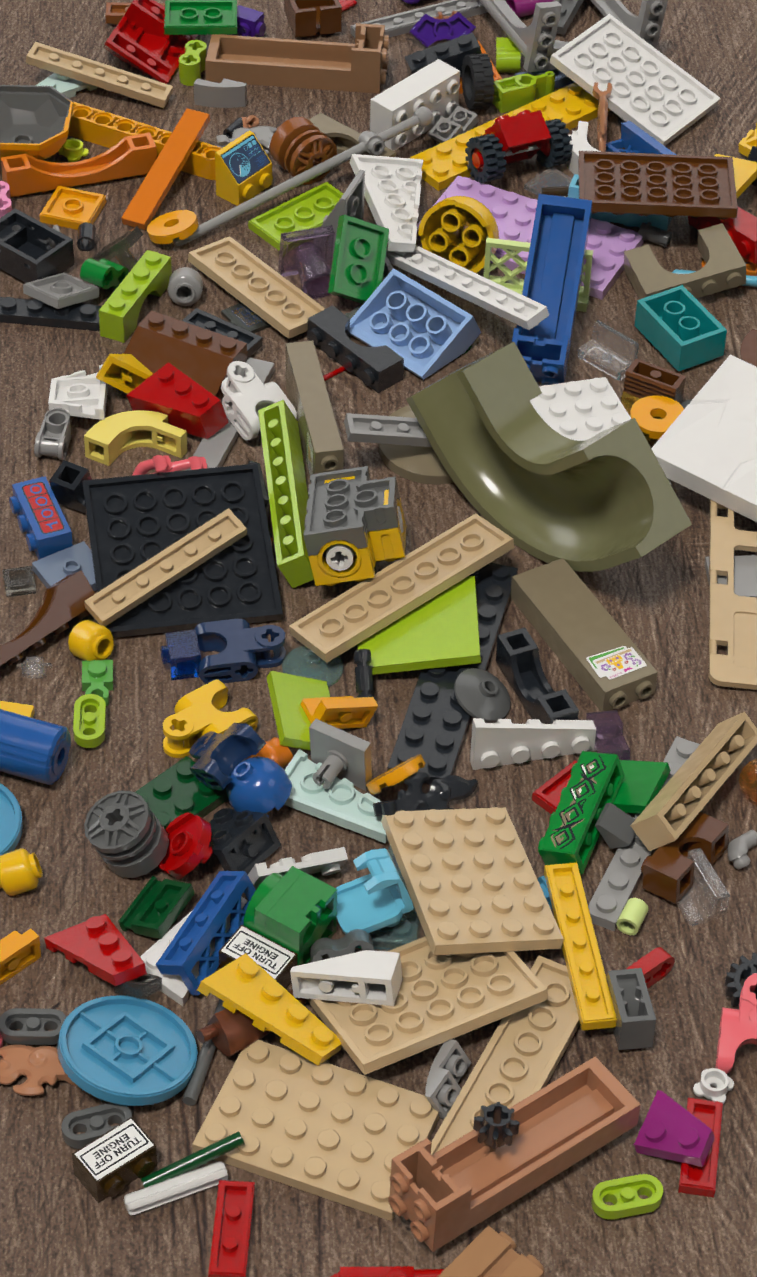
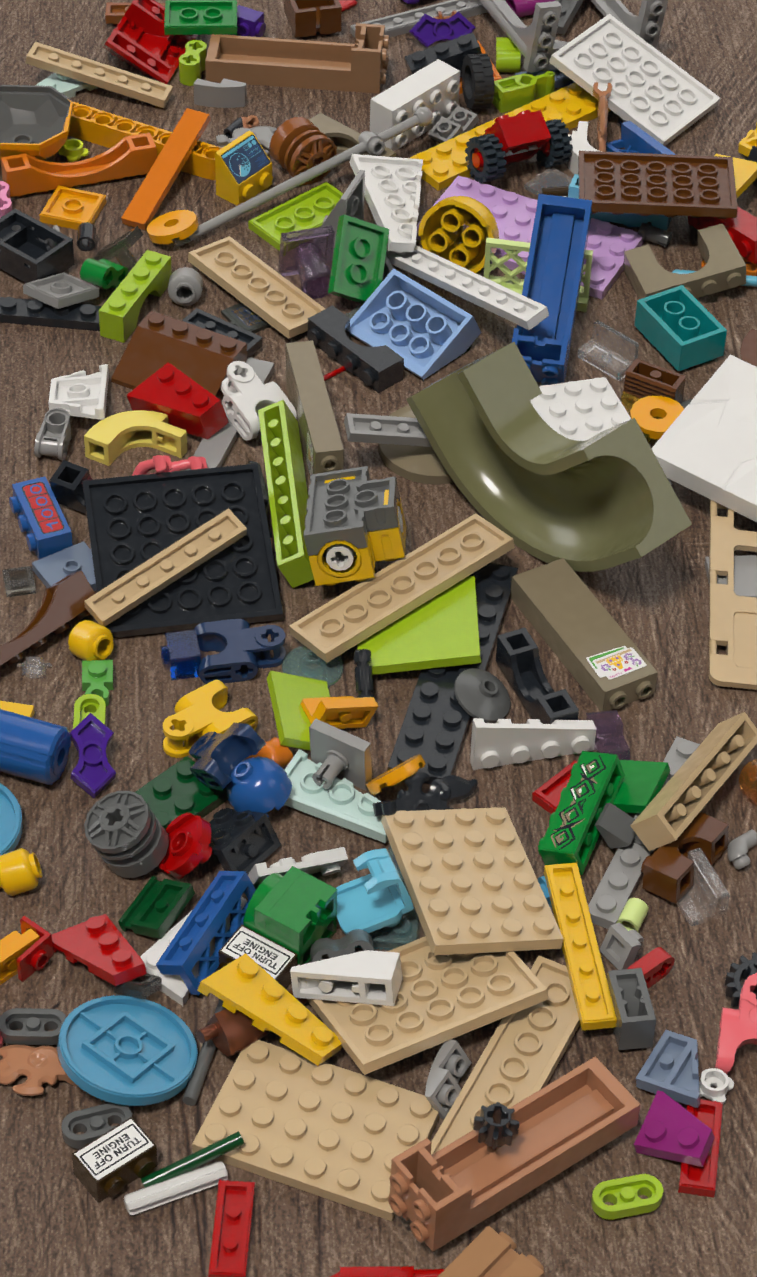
(38, 954): none -> red bracket
(93, 769): none -> dark purple tile
(123, 372): yellow slope -> none
(621, 946): none -> light grey tile
(673, 1069): none -> sand blue wing

